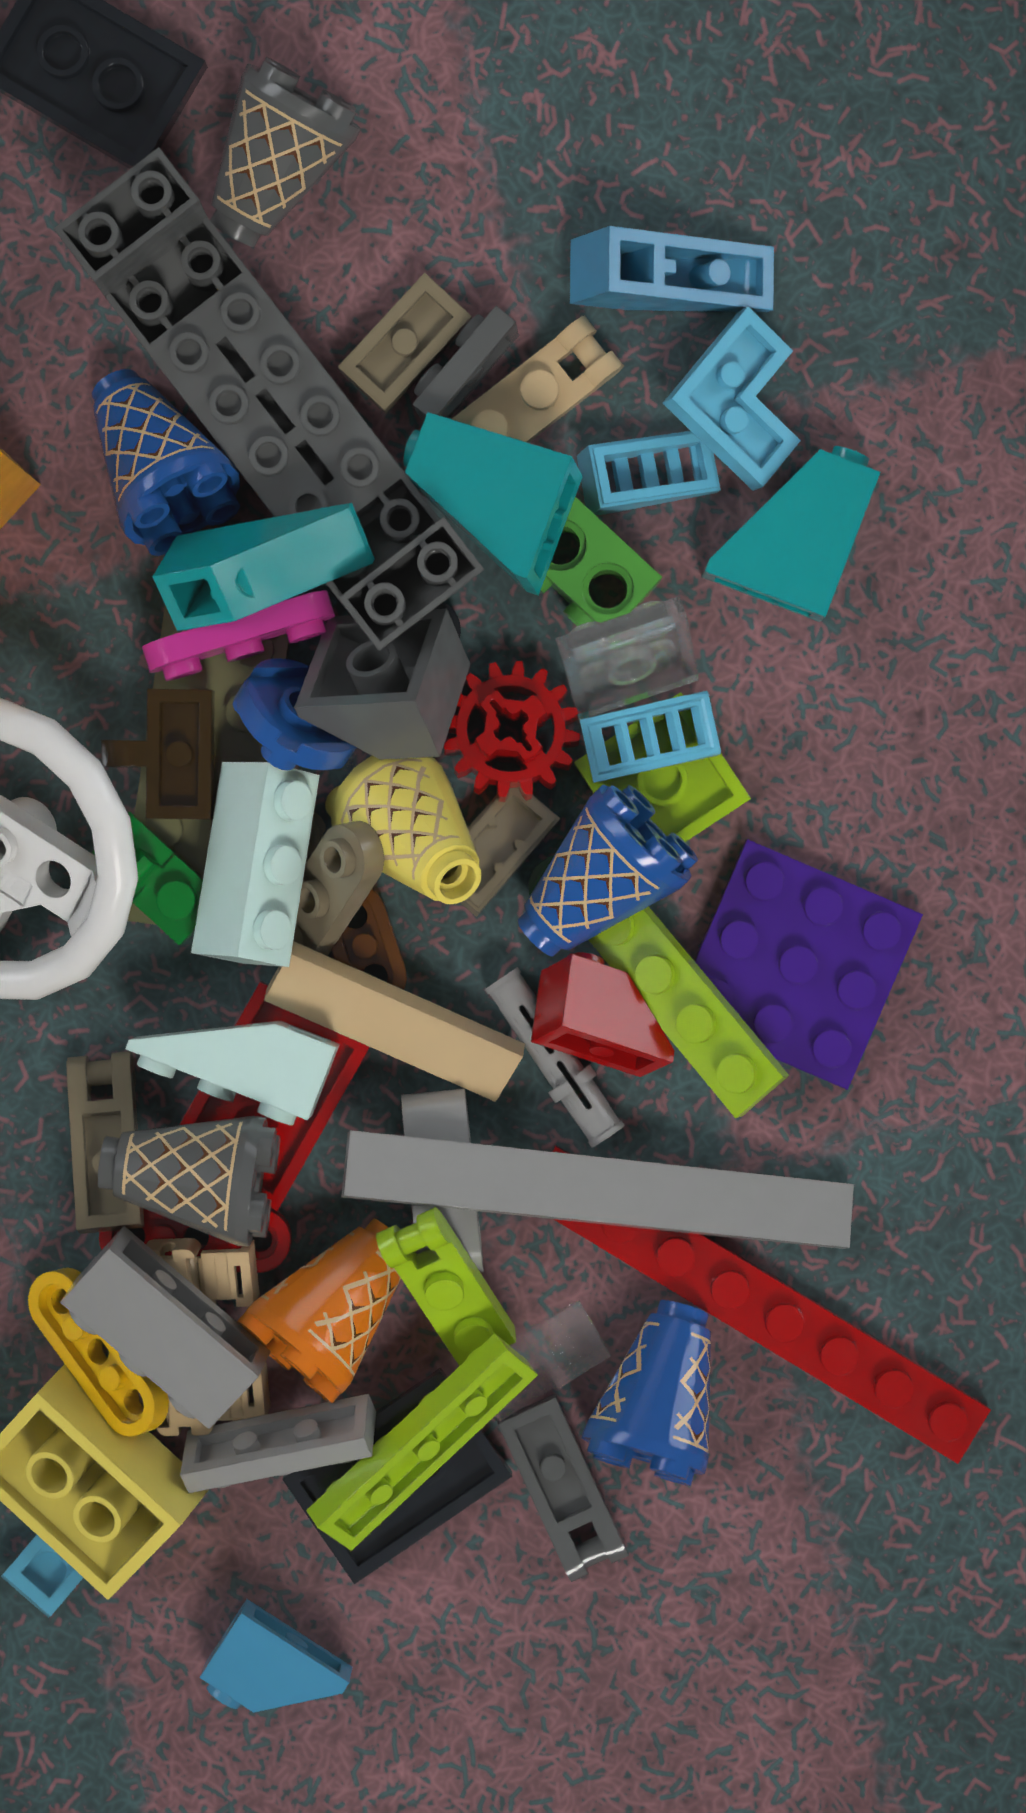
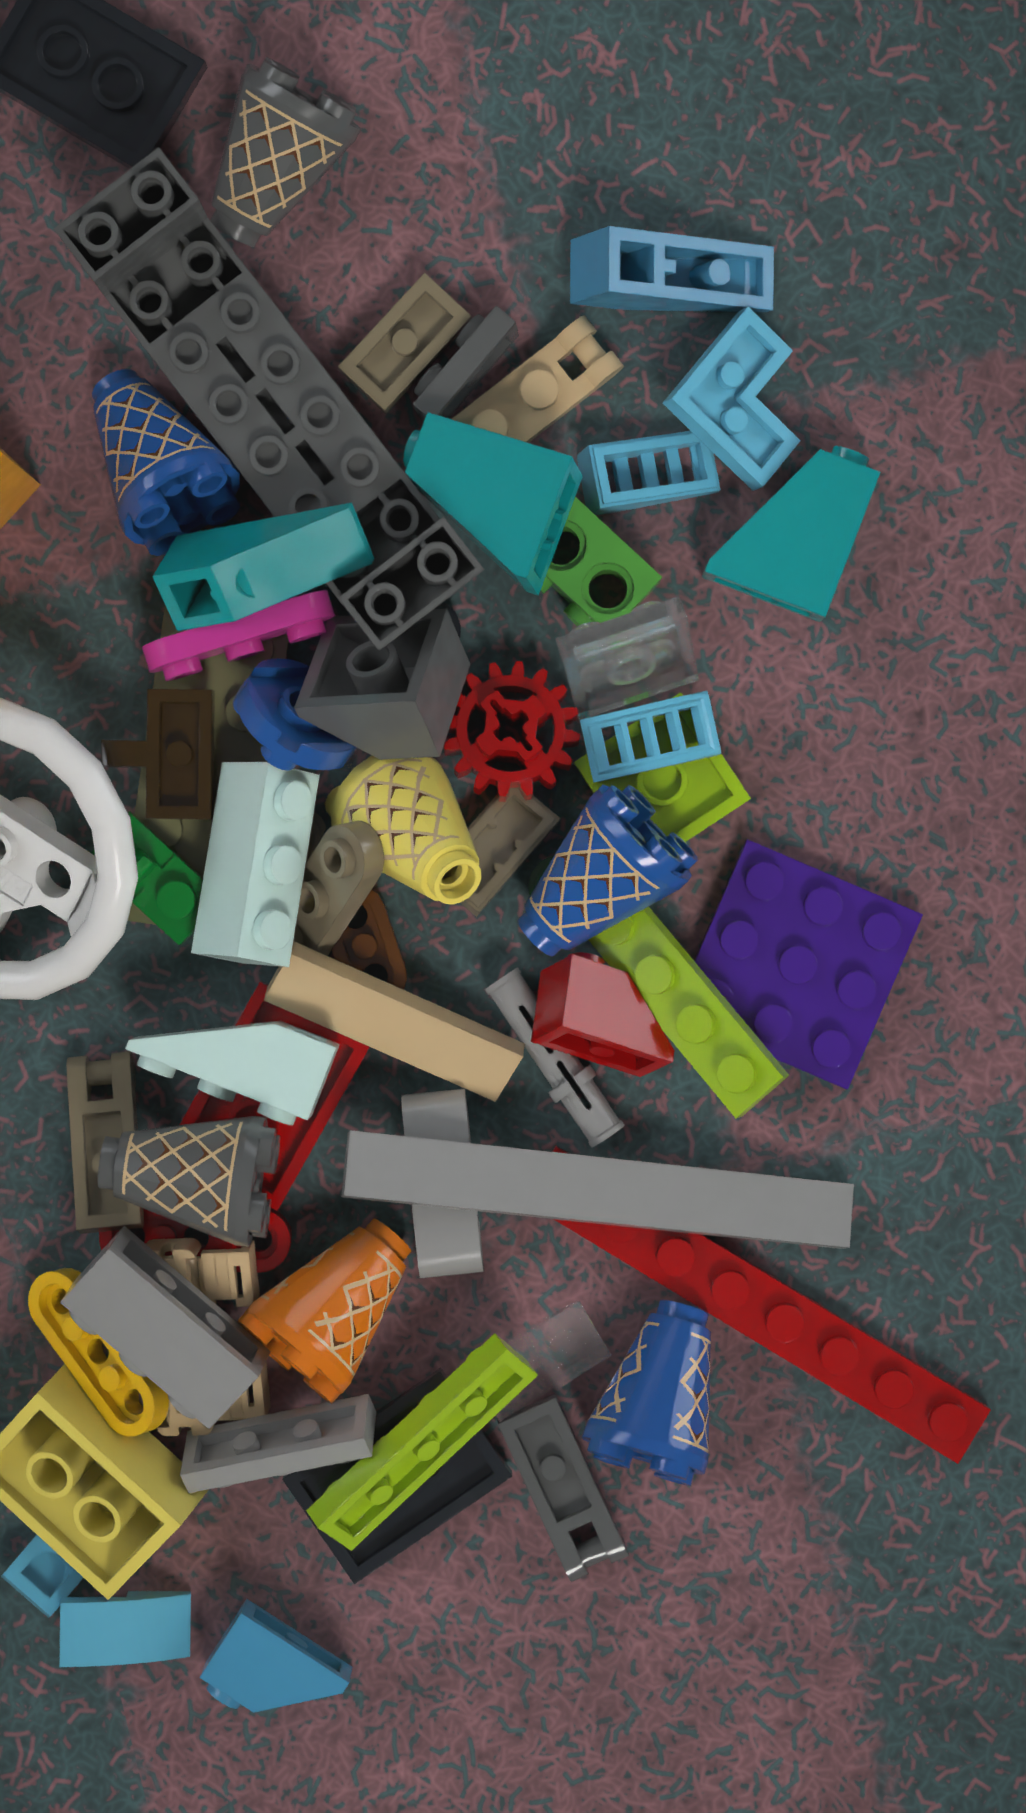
(125, 1629): none -> medium azure slope
(445, 1283): lime plate -> none

